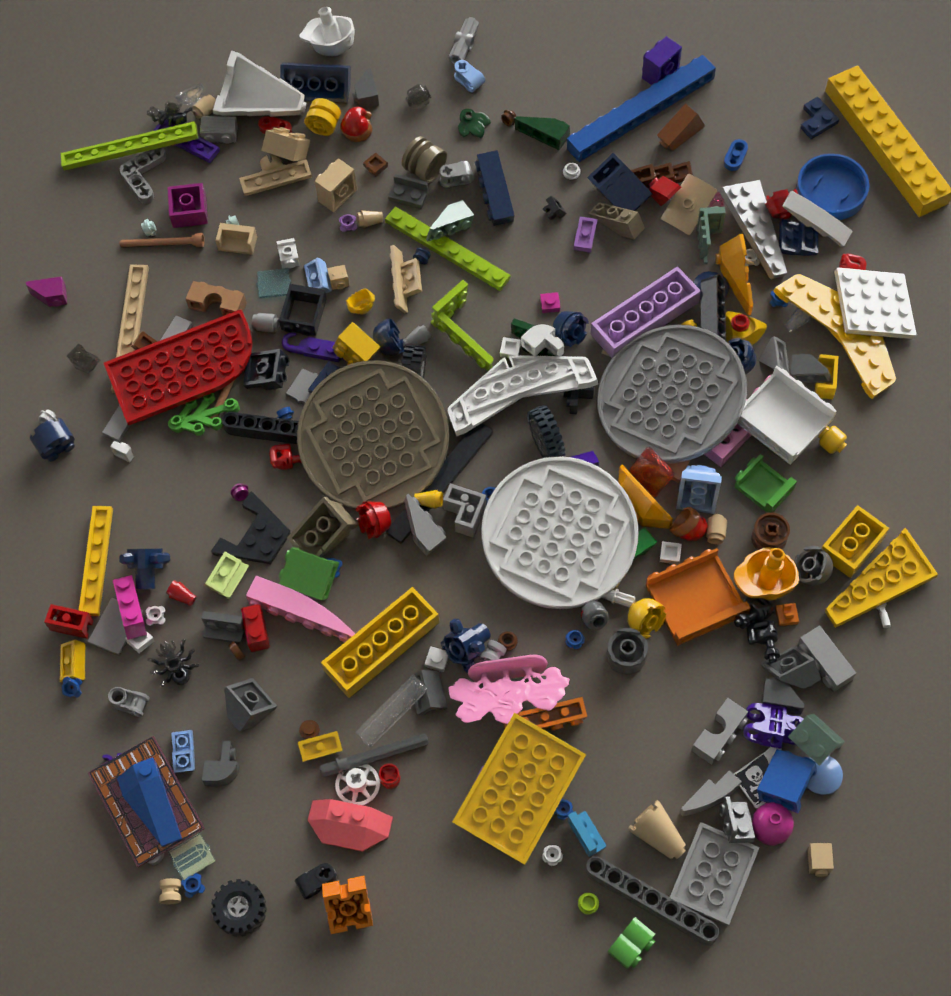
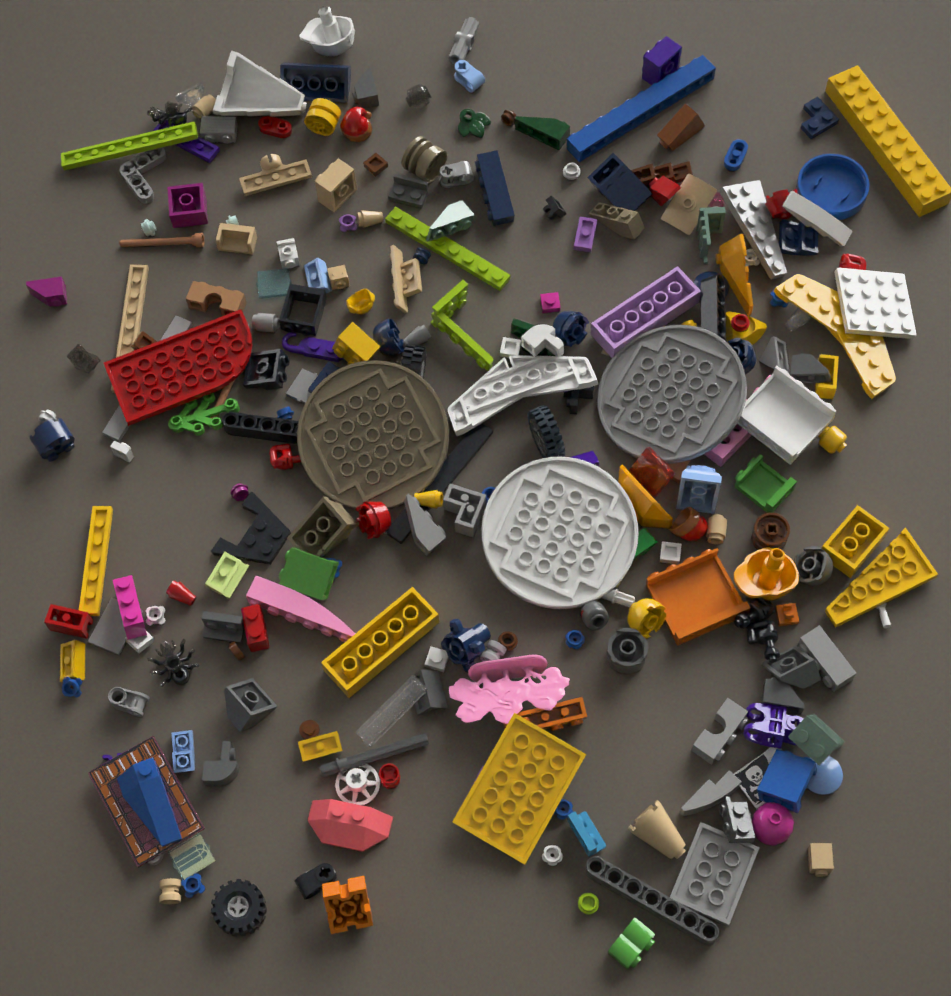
(144, 563): dark blue piece -> none
(286, 144): tan brick -> none

